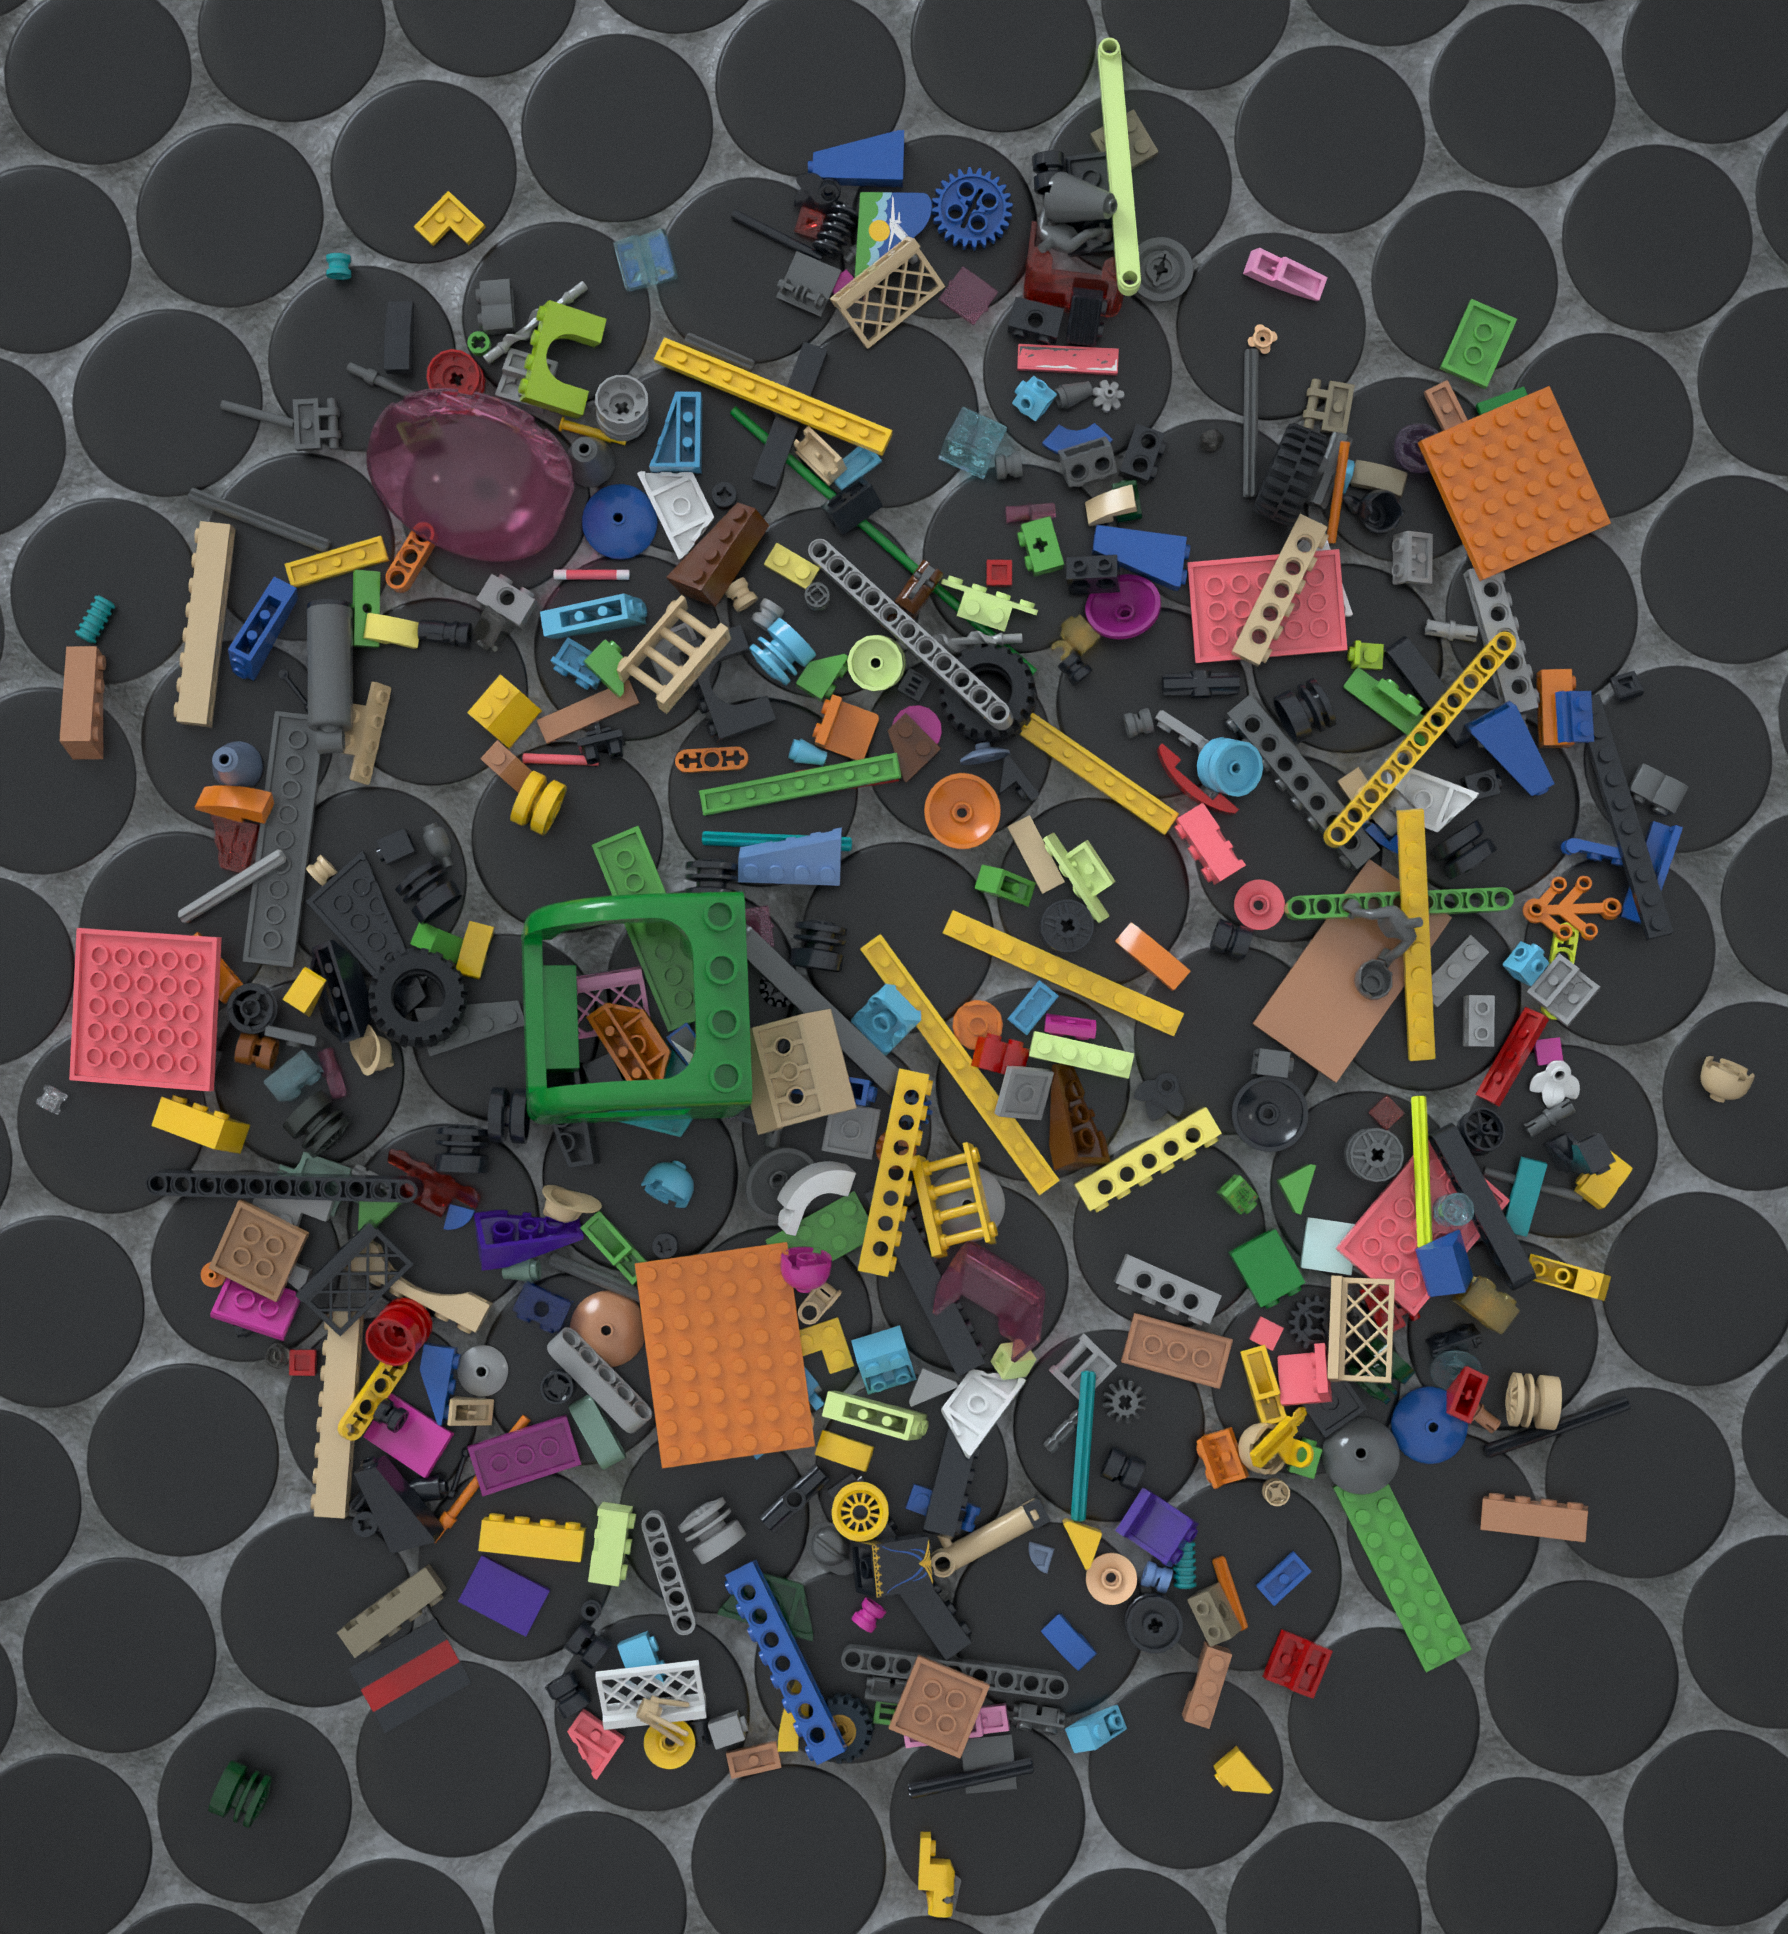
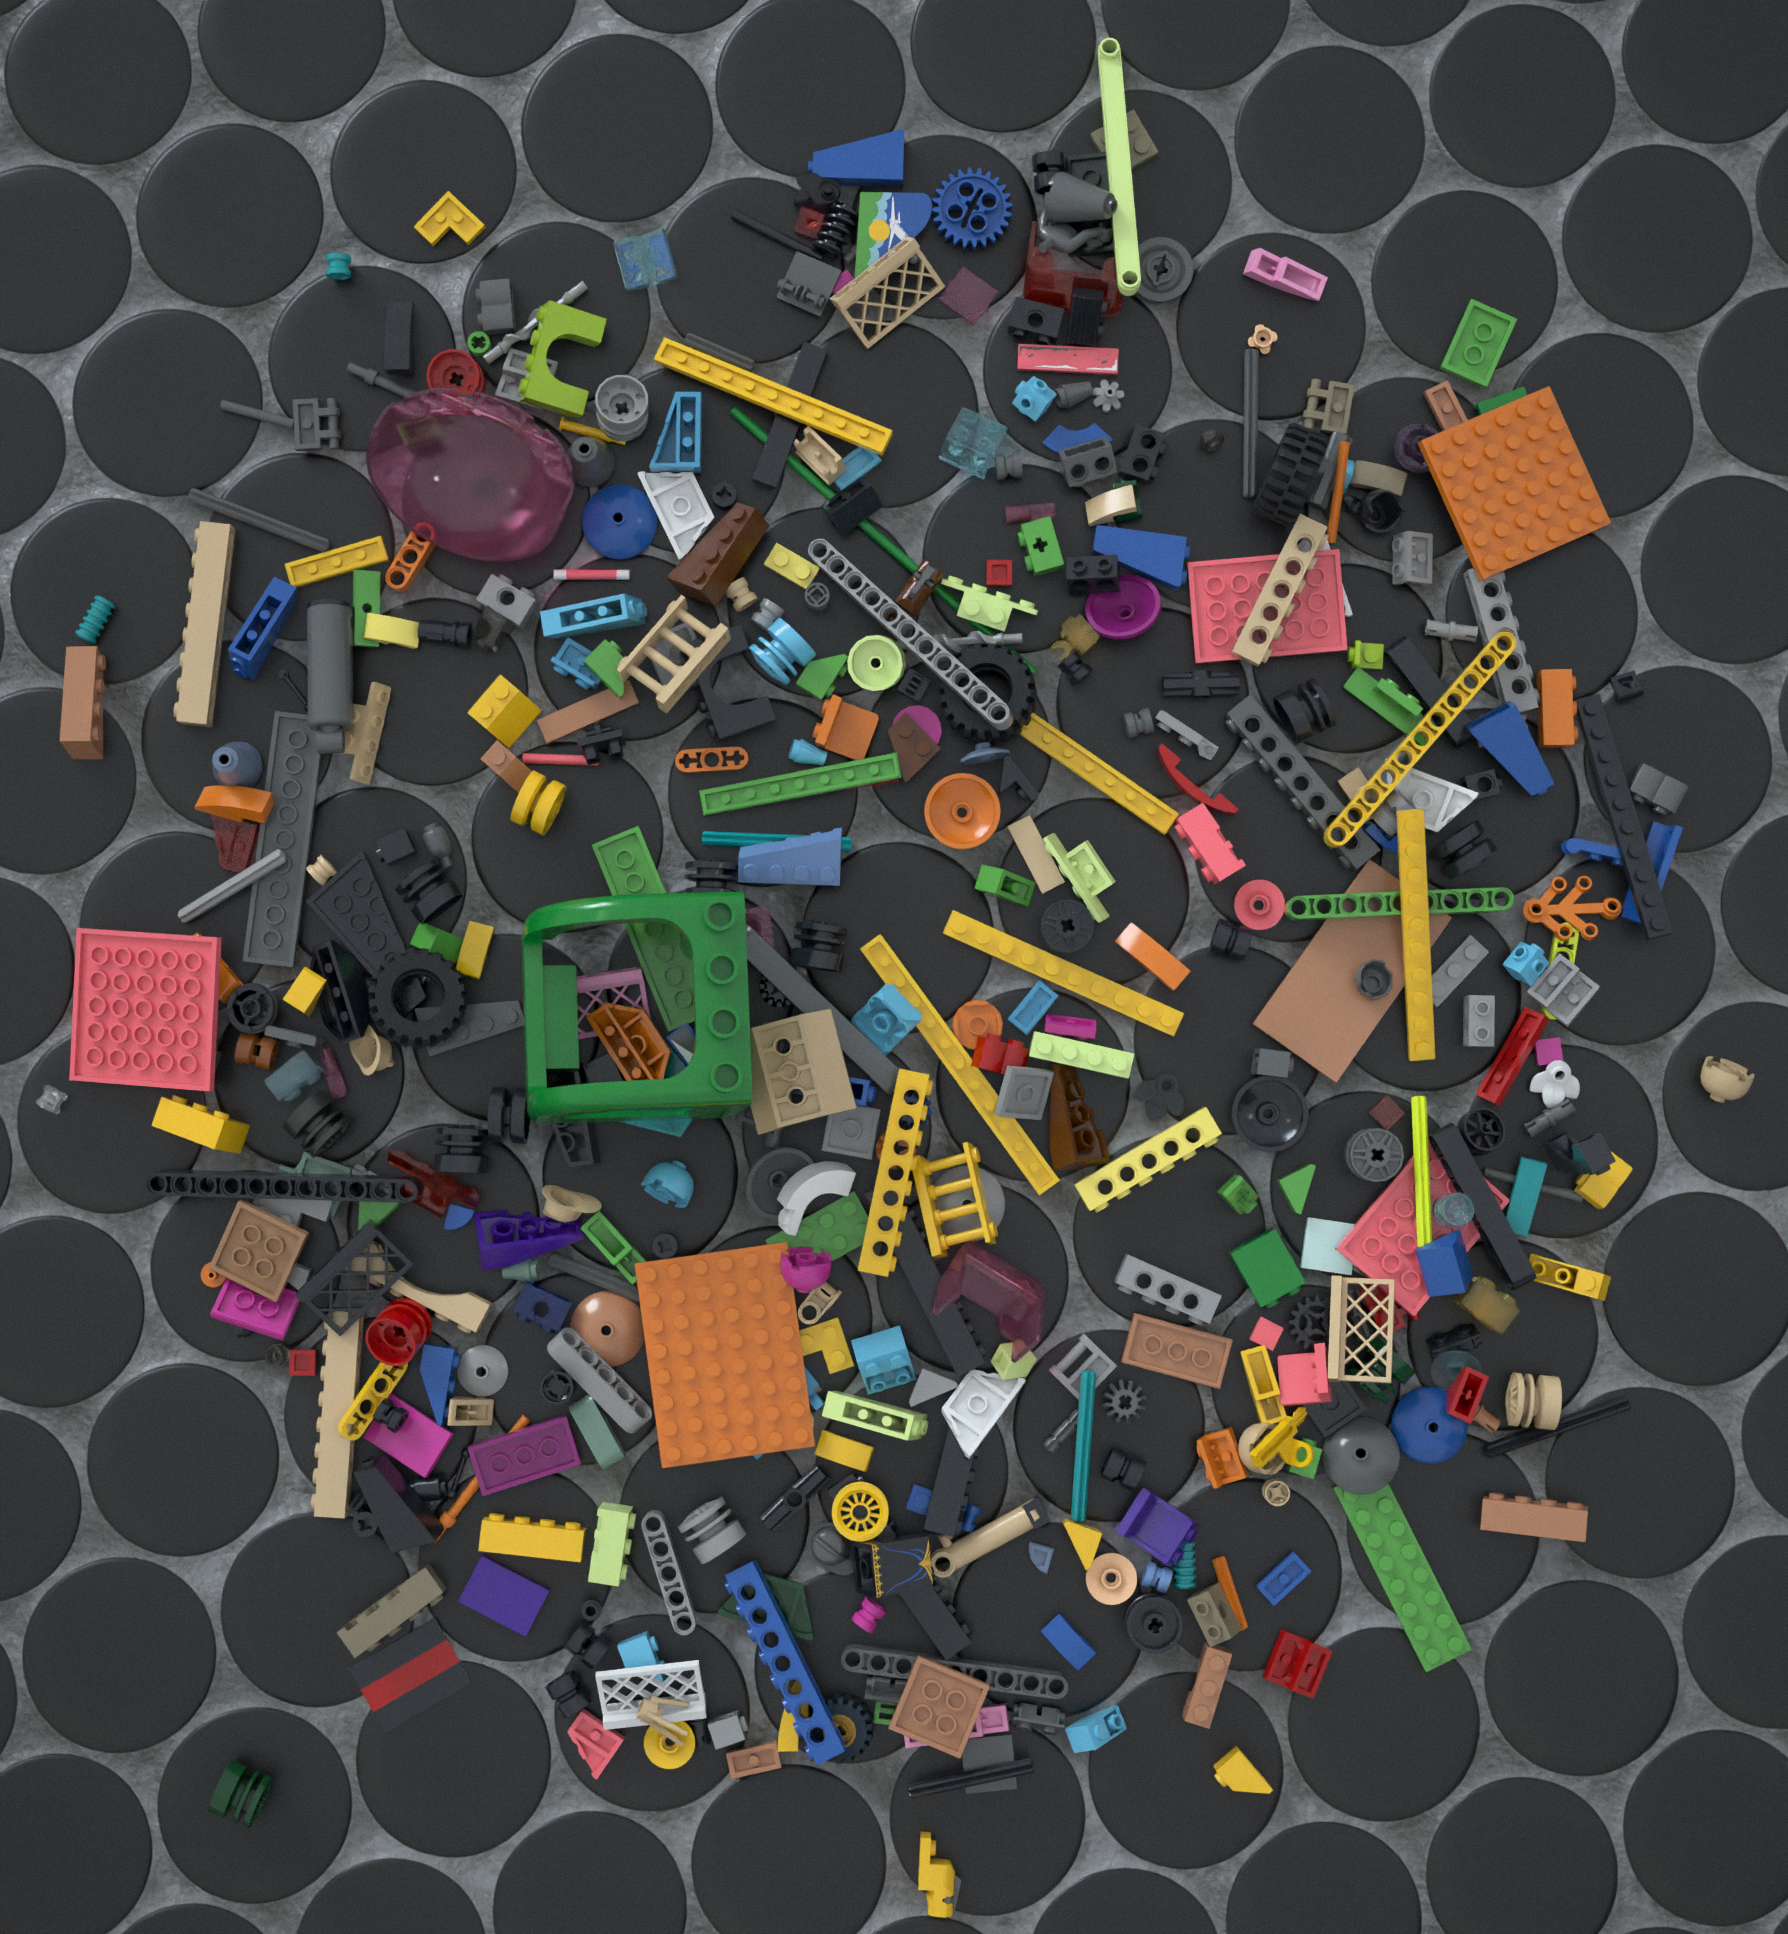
(1229, 766): medium azure wheel -> none
(1392, 923): dark grey piece -> none
(1574, 716): blue plate -> none

